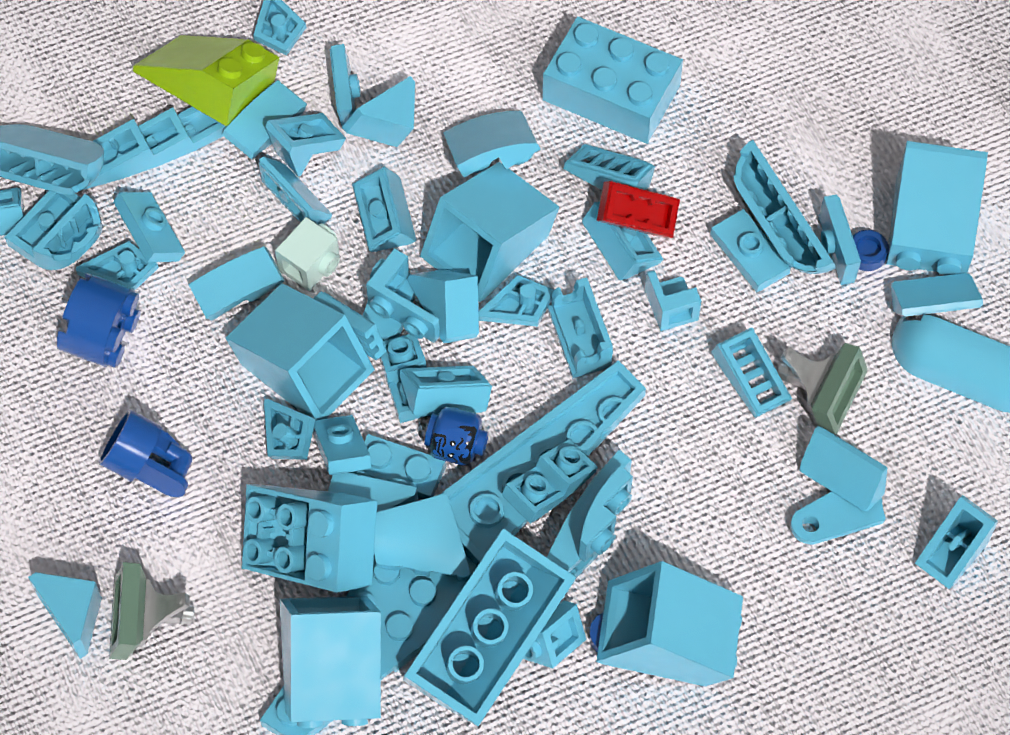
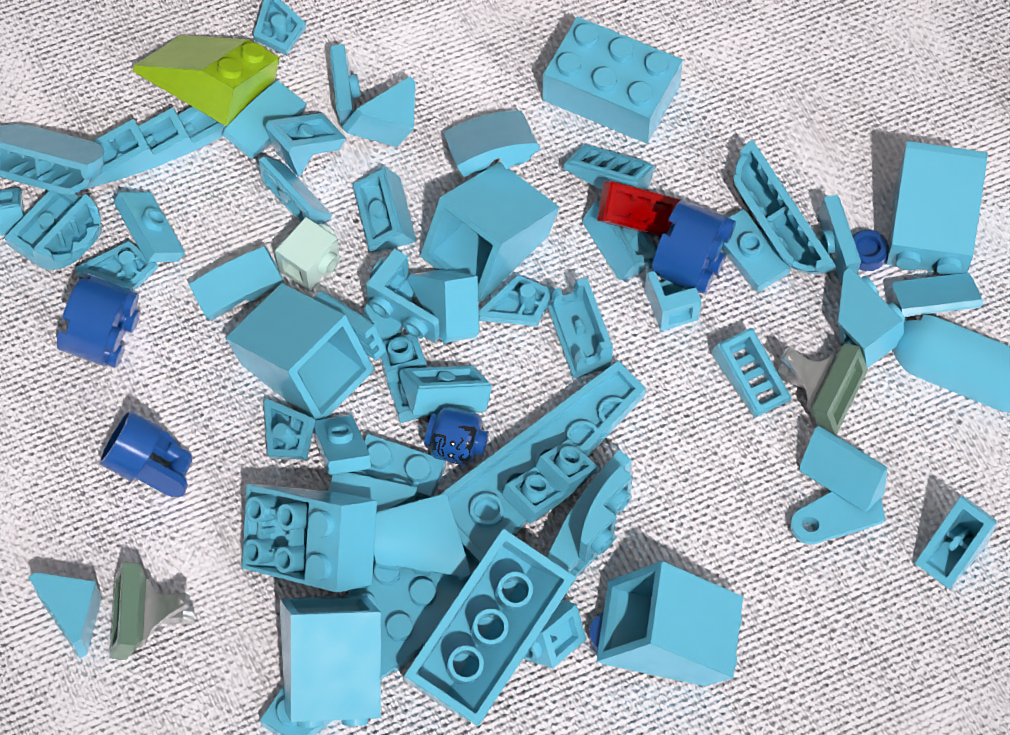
(693, 246): none -> blue brick
(867, 318): none -> medium azure slope

